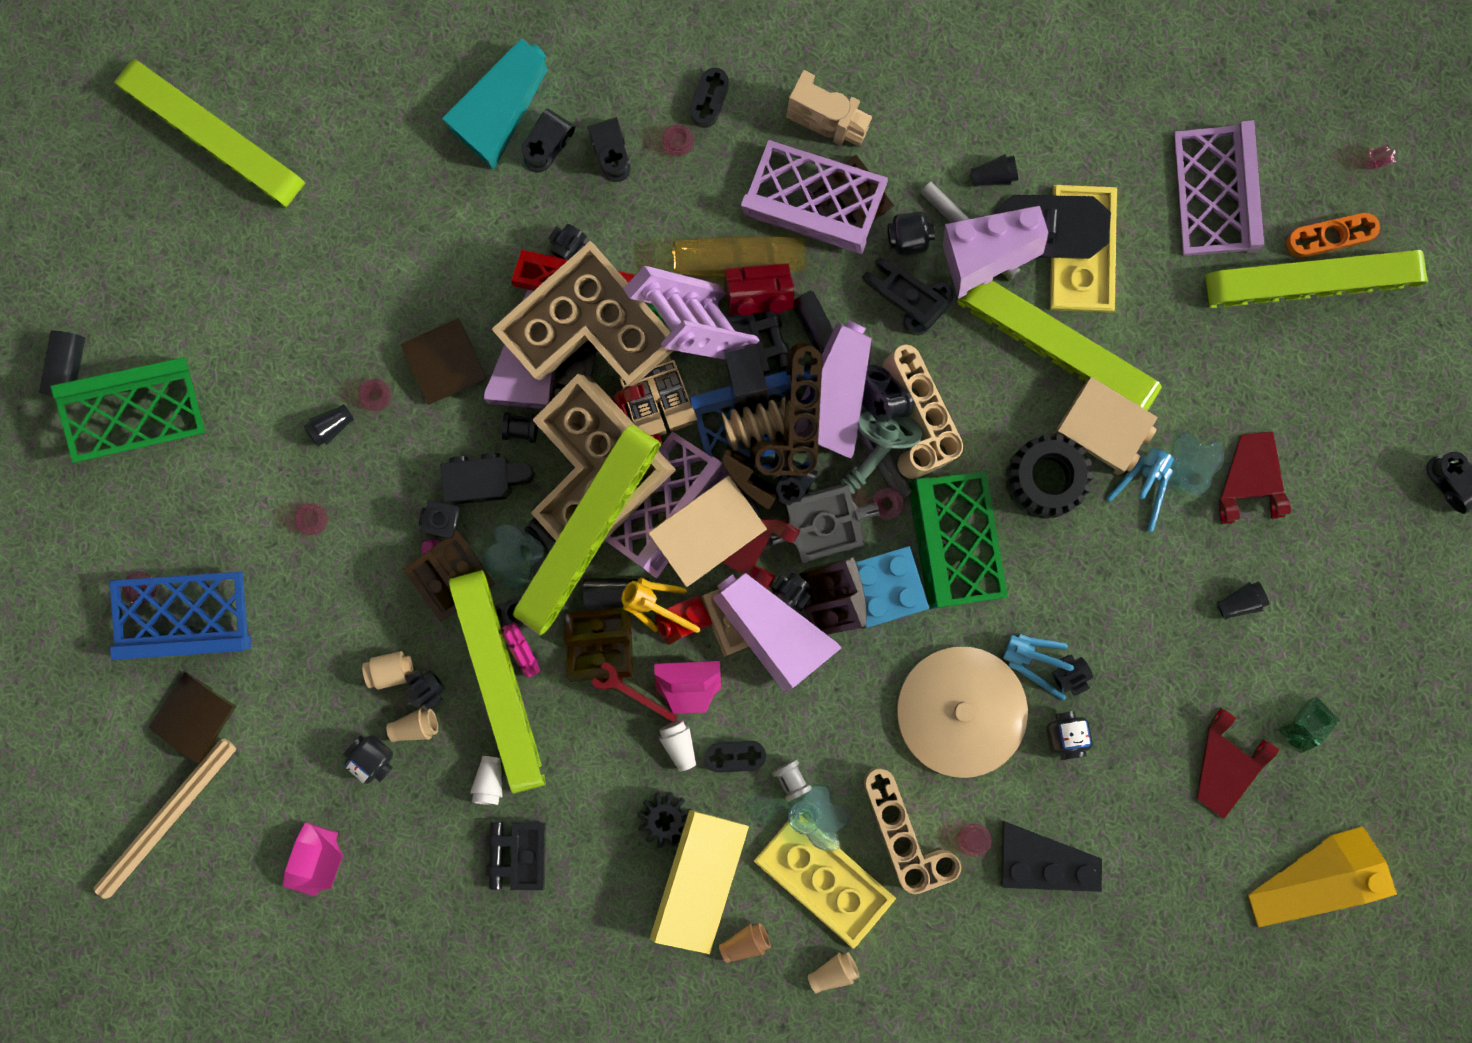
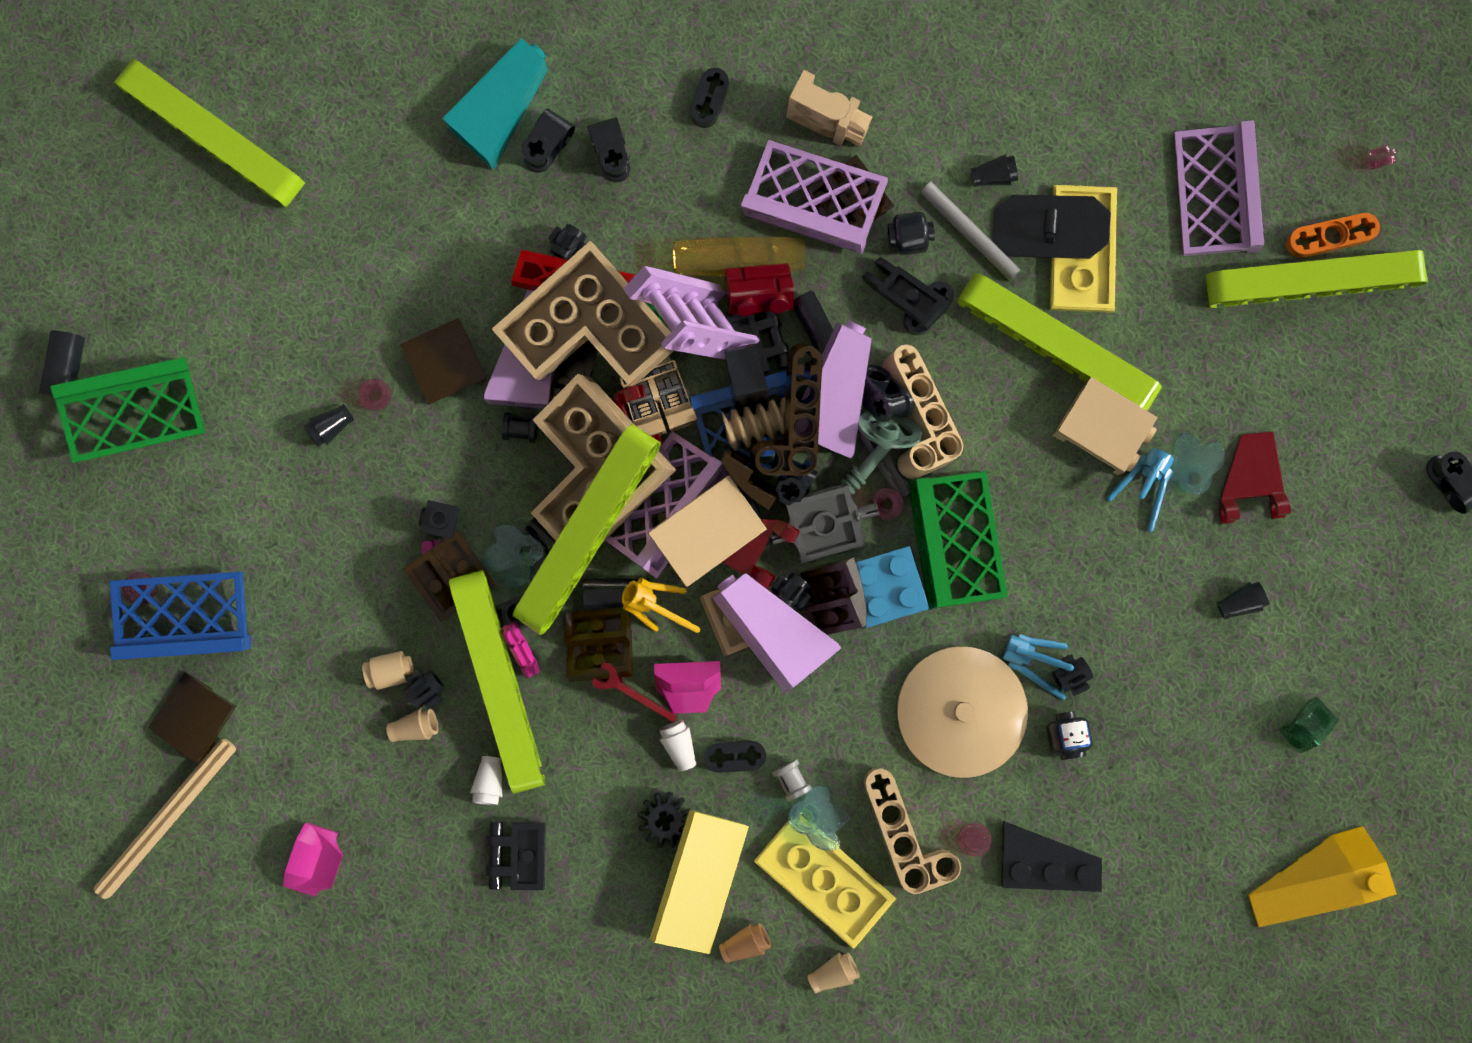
(311, 519): clear pink plate -> none
(368, 759): black head -> none
(482, 479): black hinge -> none
(678, 140): clear pink plate -> none
(692, 611): red bracket -> none
(992, 244): lavender wedge -> none
(1074, 467): black tyre -> none
(1227, 769): dark red flag -> none

